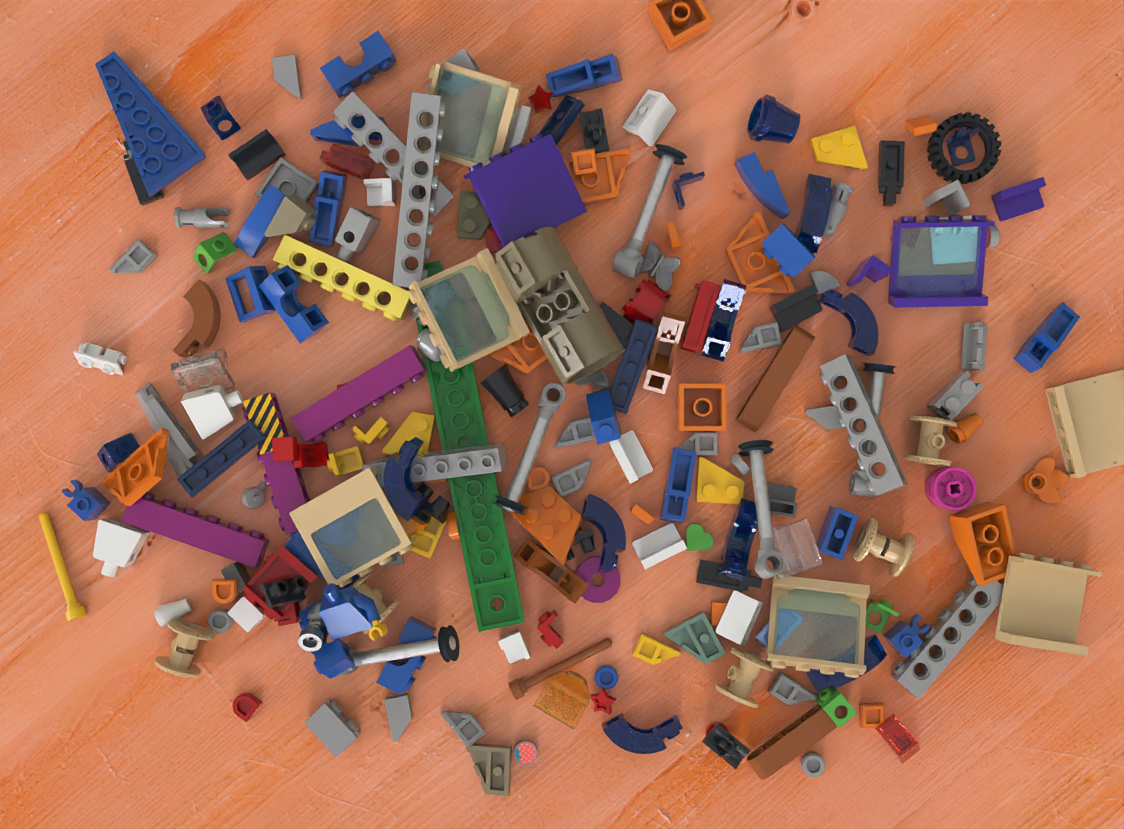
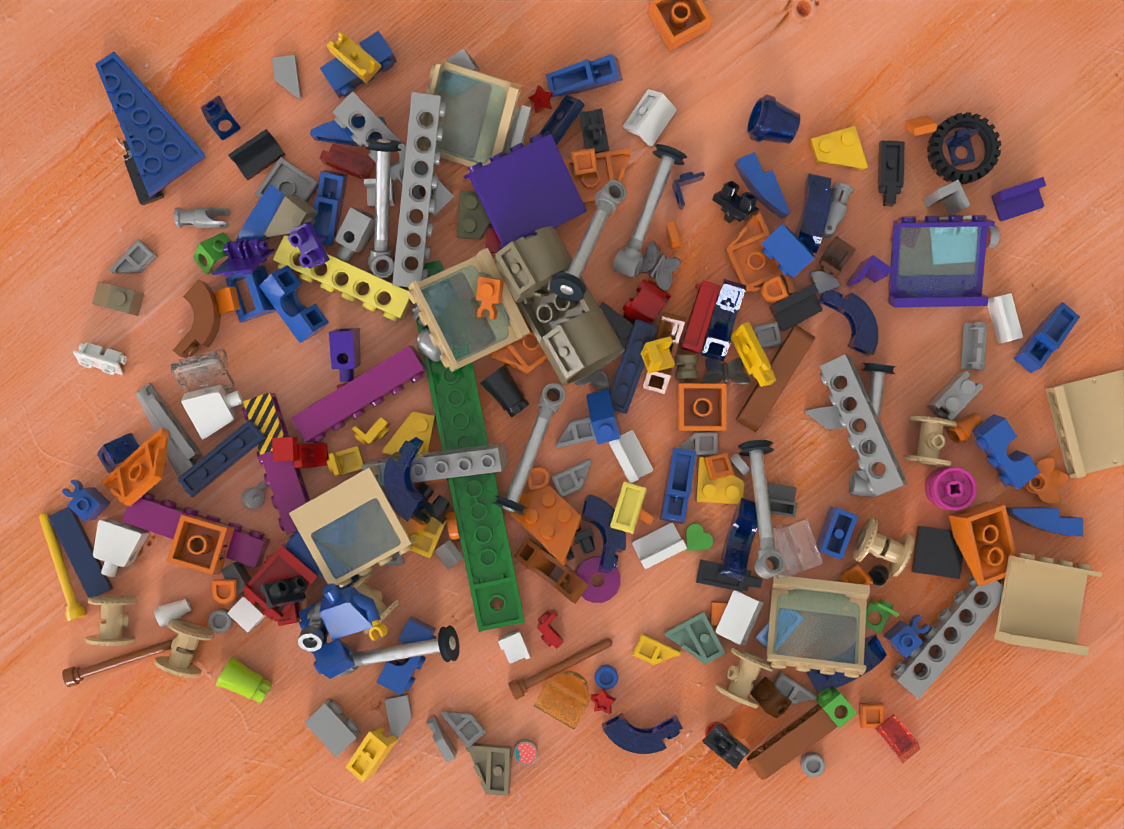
(73, 675): none -> dark orange piece
(80, 552): none -> dark blue tile
(113, 611): none -> tan hose
(118, 298): none -> dark tan slope
(200, 544): none -> orange brick
(227, 300): none -> orange tile
(243, 256): none -> dark purple hinge
(243, 681): none -> lime plant
(245, 705): red tile -> none
(309, 245): none -> dark purple hips
(346, 342): none -> dark purple torso
(354, 57): none -> yellow hinge
(371, 754): none -> yellow hinge
(382, 190): none -> piece
(442, 740): none -> light grey tile
(448, 554): none -> light grey tile
(489, 293): none -> orange plate
(569, 284): none -> piece
(628, 507): none -> light yellow tile
(657, 355): none -> yellow panel
(686, 367): none -> dark tan wheel
(719, 372): none -> flat silver piece
(719, 466): none -> orange tile
(733, 205): none -> black hips
(753, 354): none -> yellow hinge
(770, 698): none -> reddish brown bracket
(773, 290): none -> orange tile
(836, 256): none -> reddish brown bracket
(857, 575): none -> orange tile
(879, 574): none -> black hinge
(936, 553): none -> black tile
(993, 438): none -> blue arch
(1004, 318): none -> white panel
(1047, 520): none -> blue slope

